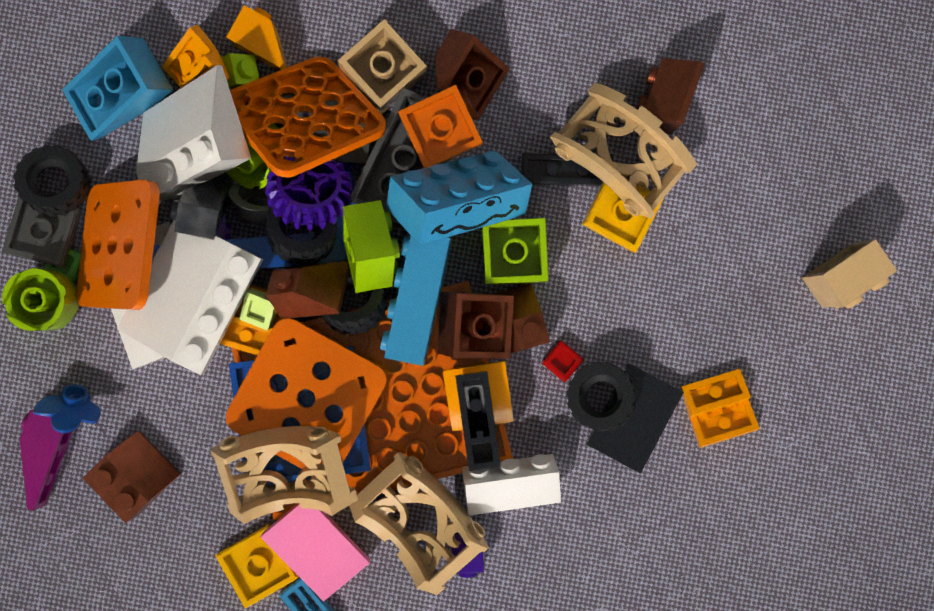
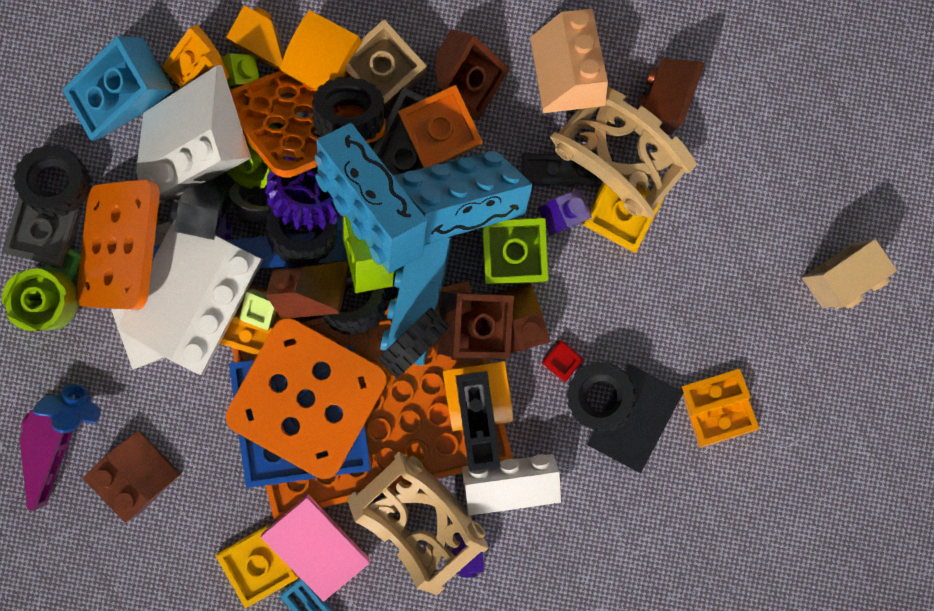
(319, 51): none -> light orange slope
(324, 492): tan fence -> none
(352, 92): none -> black tyre
(370, 198): none -> dark azure brick
(414, 342): none -> black tyre
(565, 212): none -> dark purple brick
(569, 63): none -> light nougat slope

